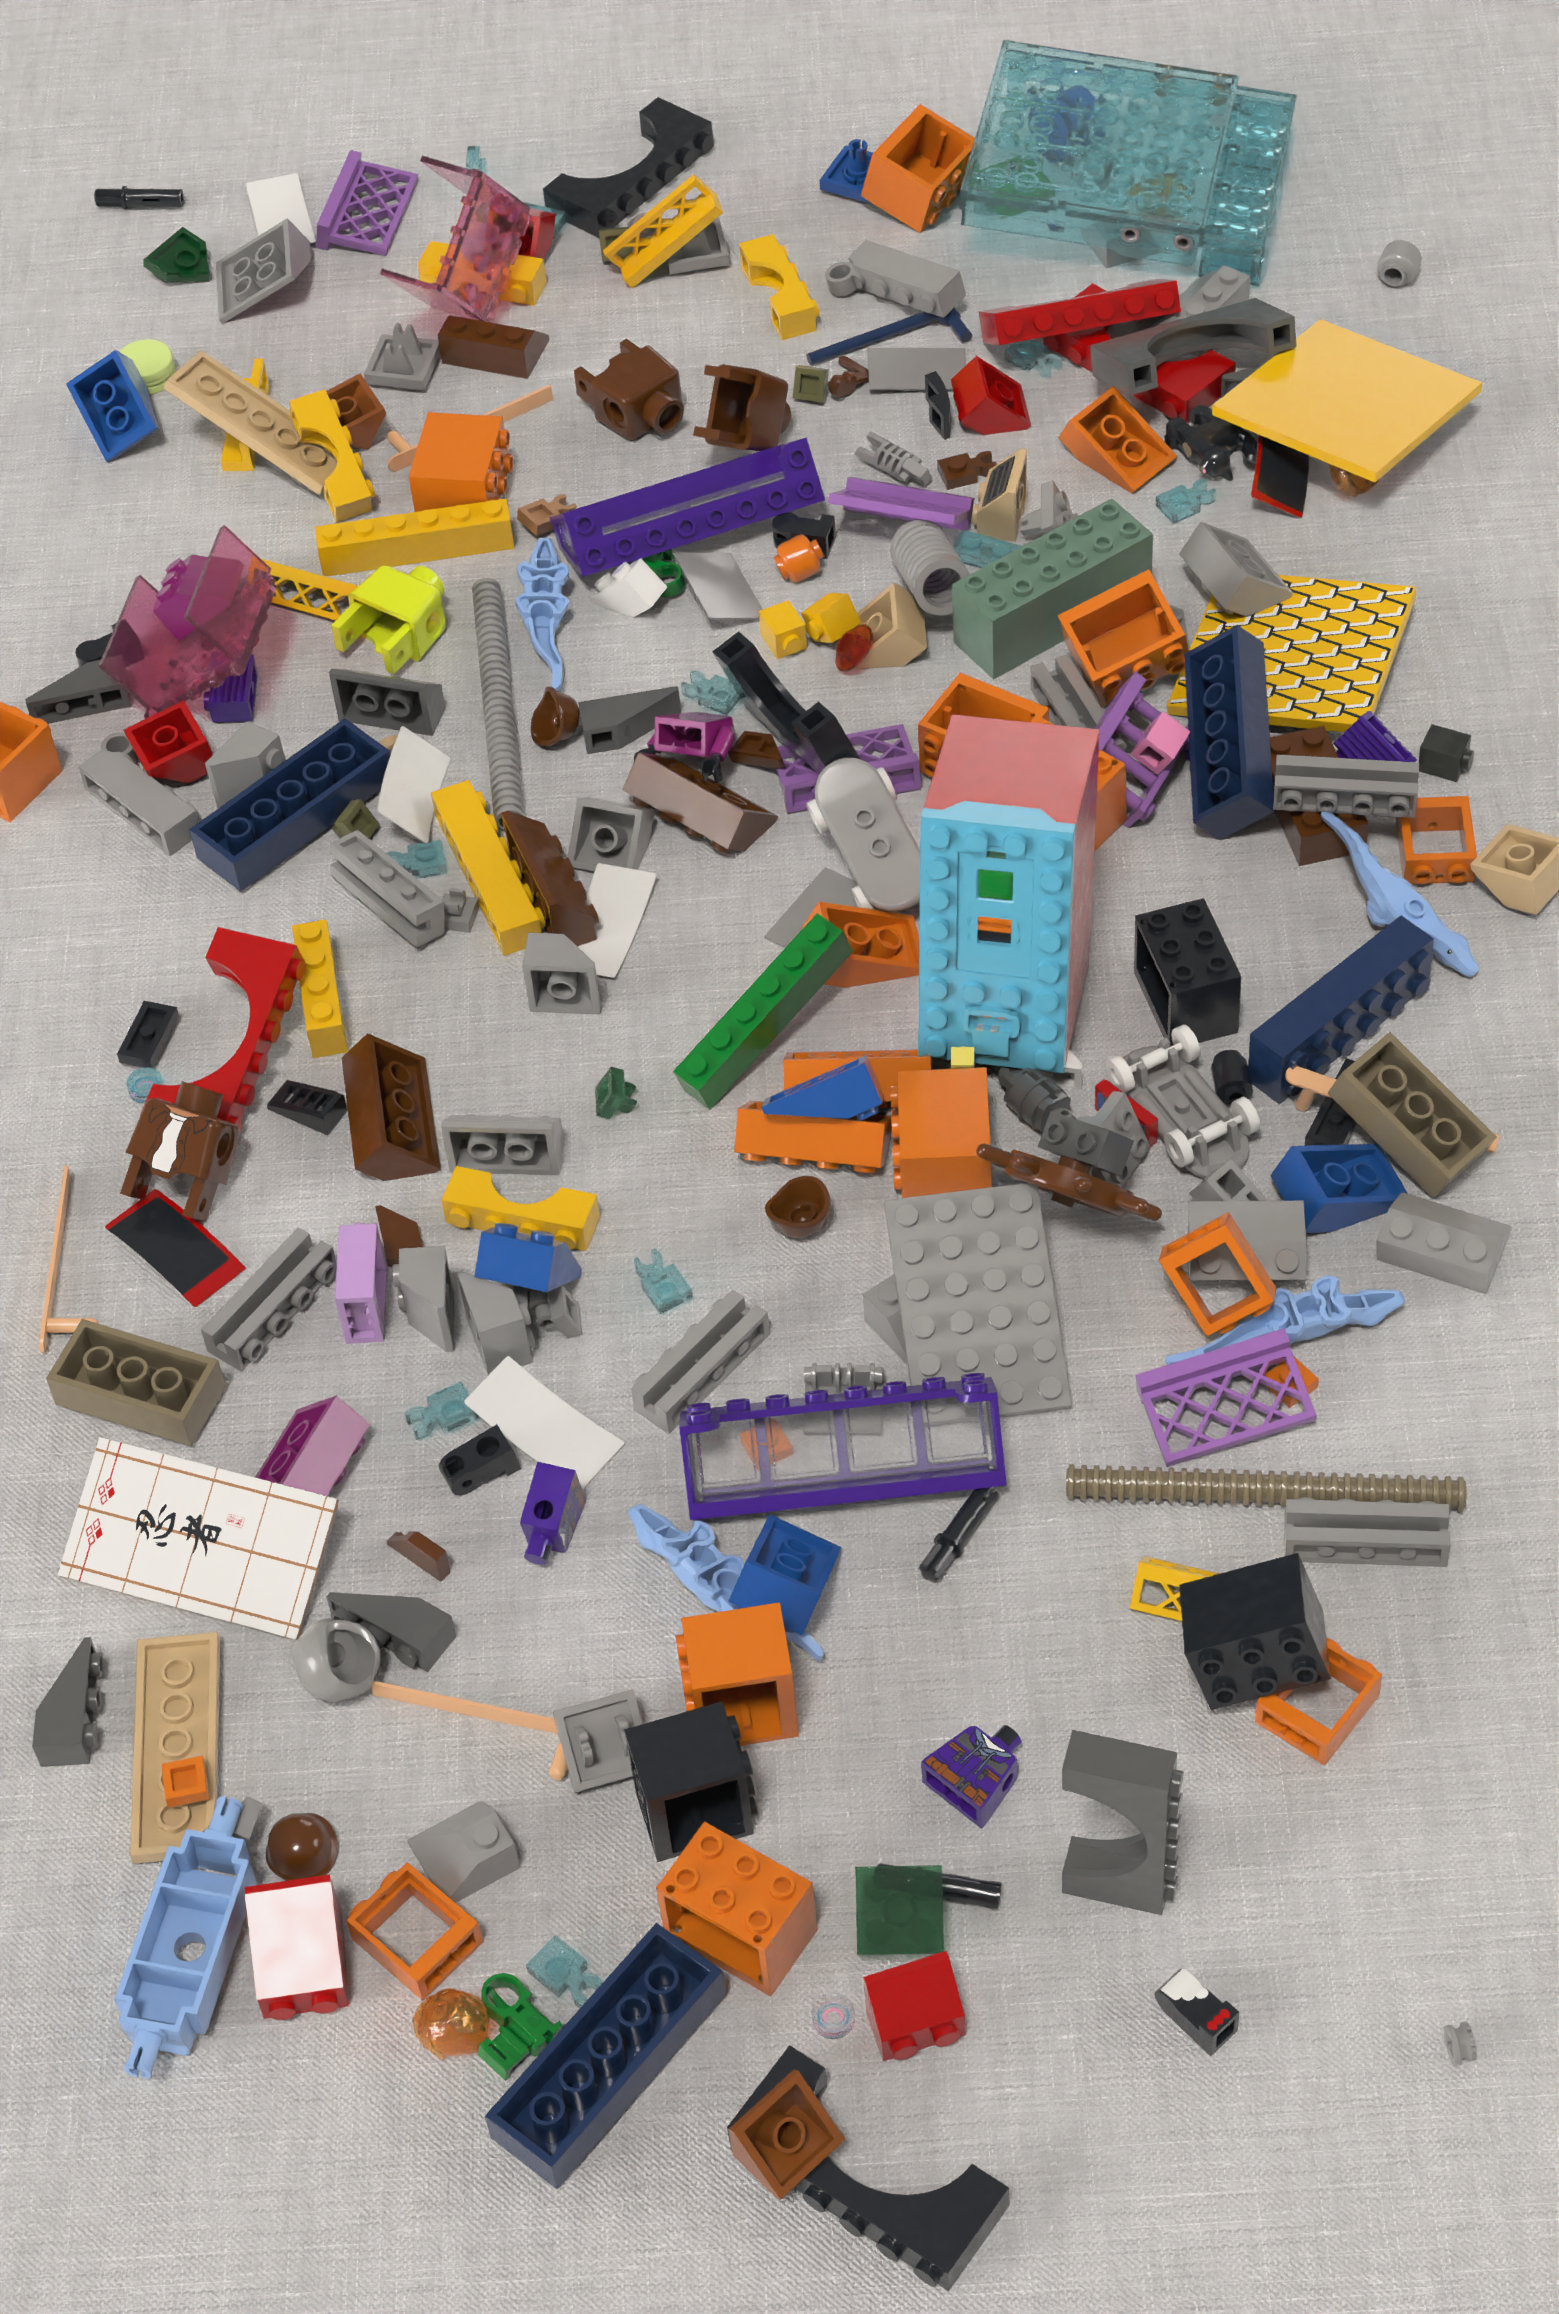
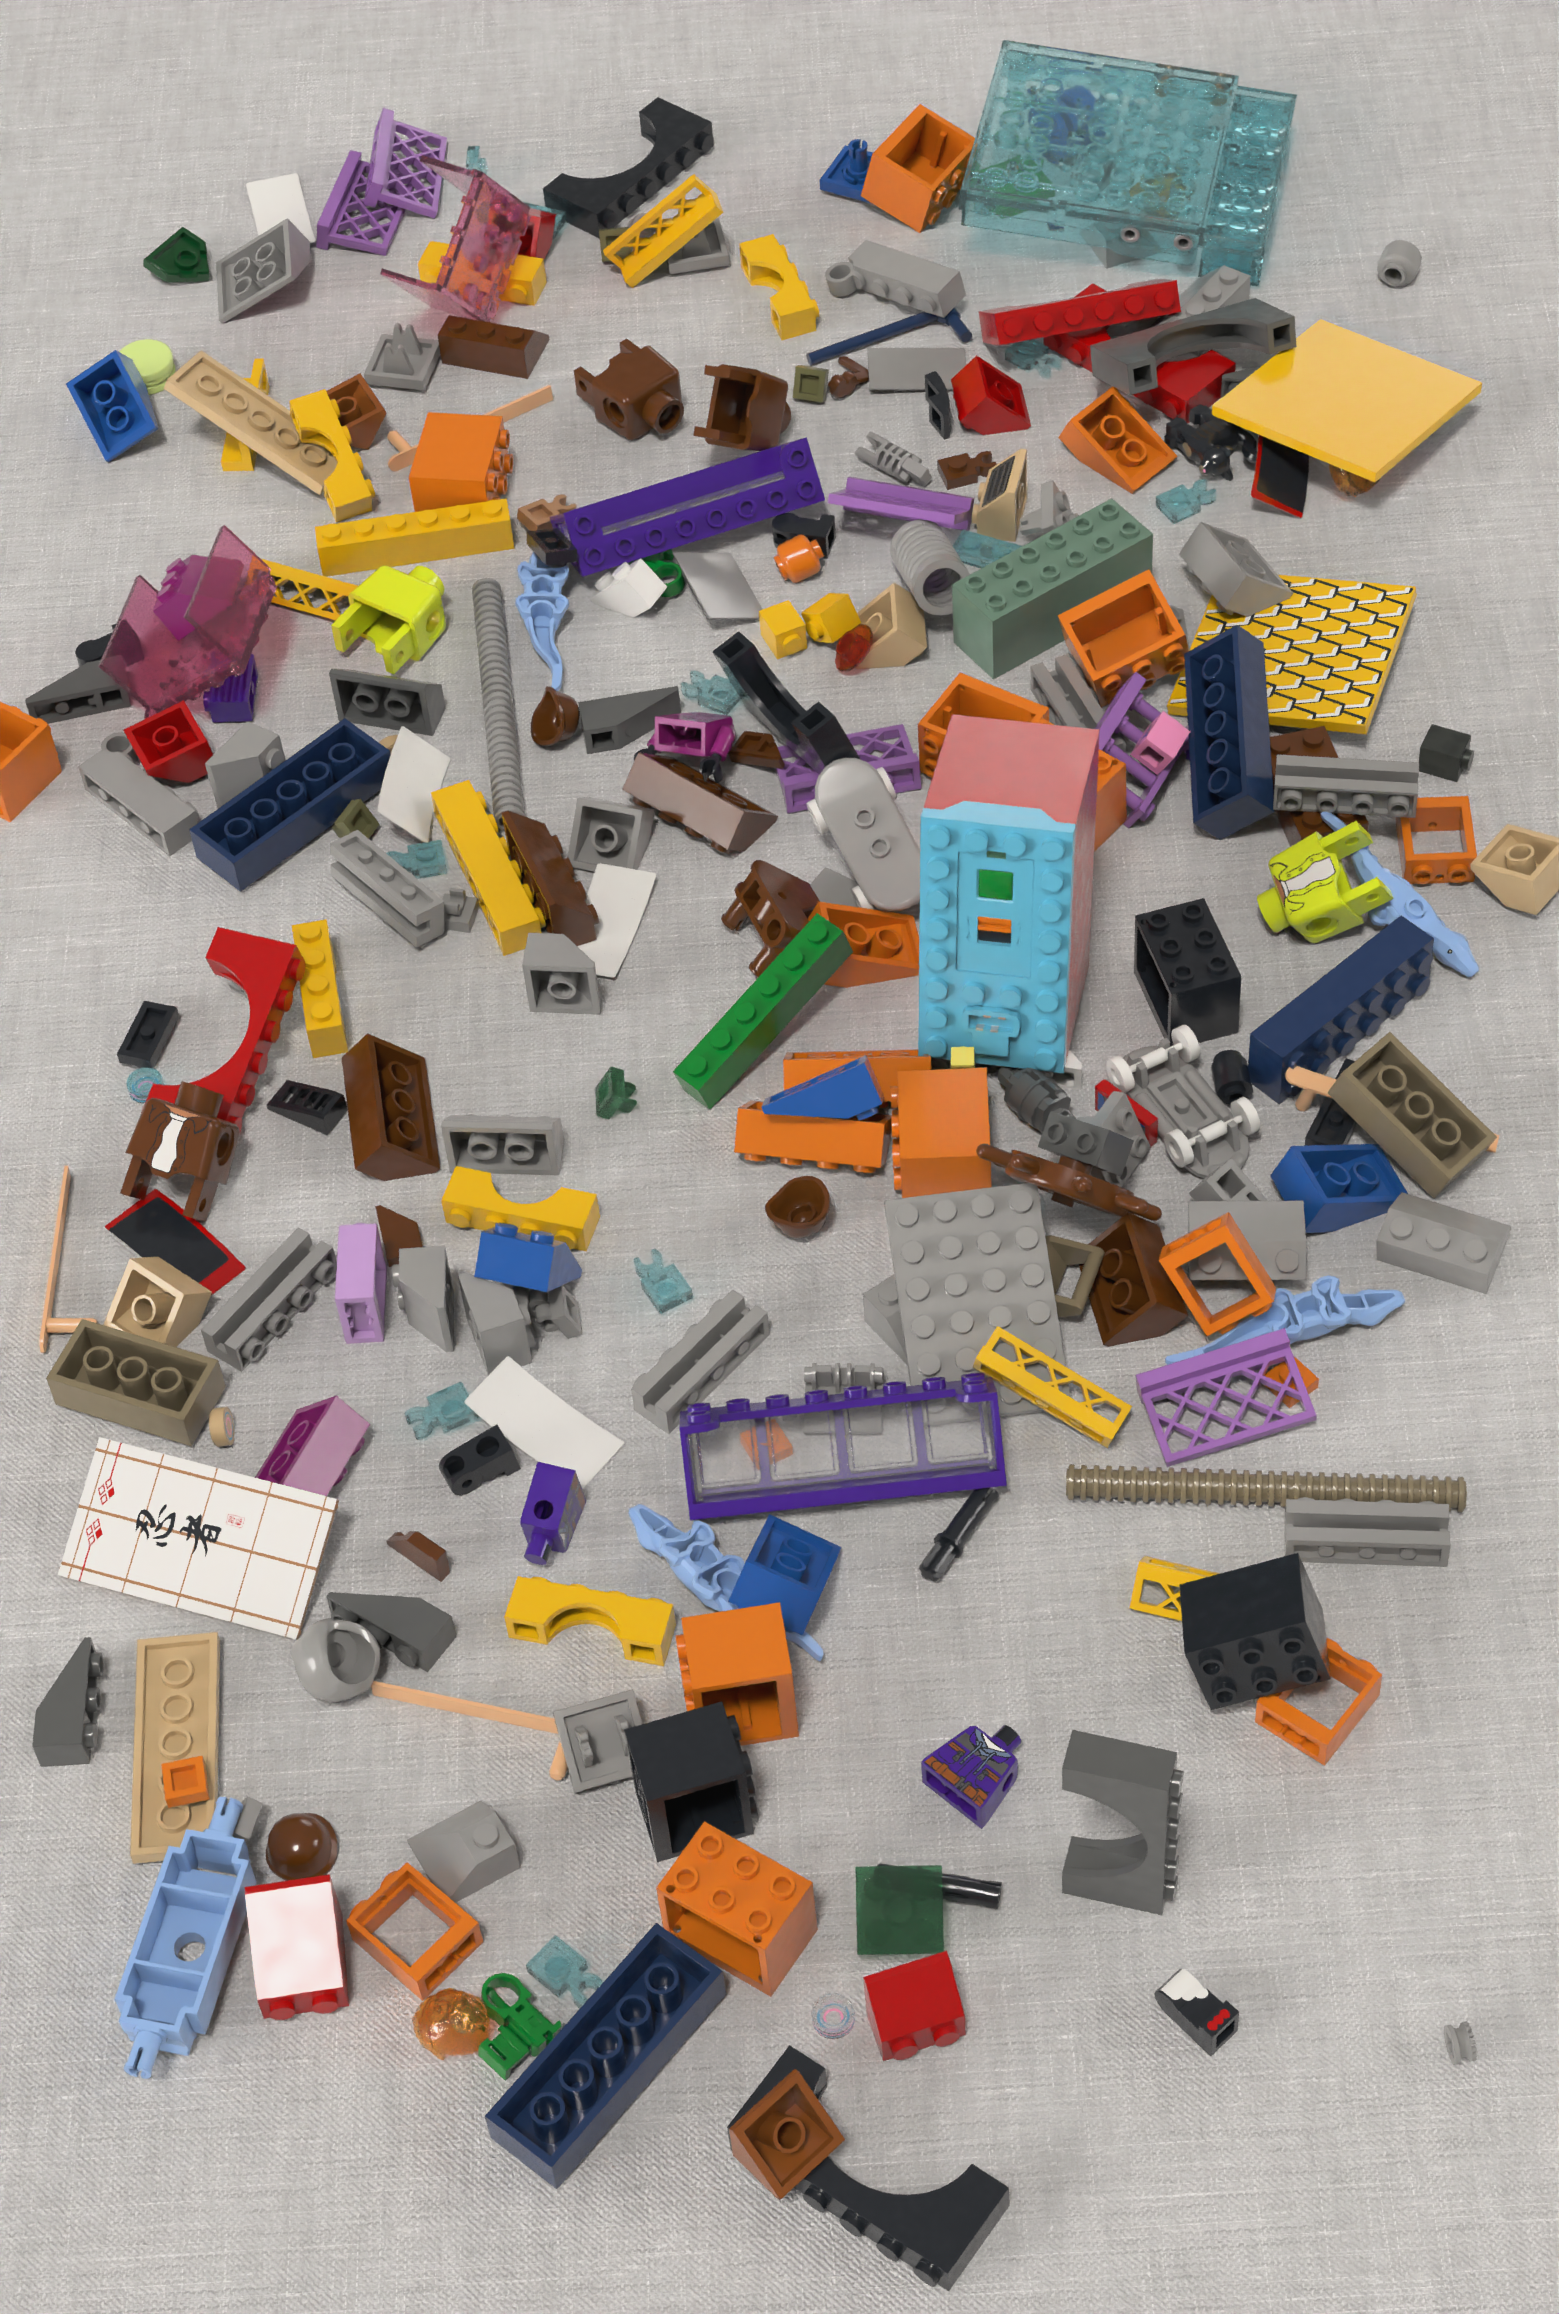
(131, 197): black axle -> none
(157, 1302): none -> tan slope
(221, 1426): none -> tan tile
(384, 160): none -> medium lavender fence
(546, 1608): none -> yellow arch
(552, 547): none -> black plate
(777, 907): none -> reddish brown piece
(1047, 1394): none -> yellow fence
(1069, 1252): none -> dark tan tile
(1132, 1290): none -> reddish brown slope
(1314, 887): none -> neon yellow piece
(1371, 741): dark purple brick -> none

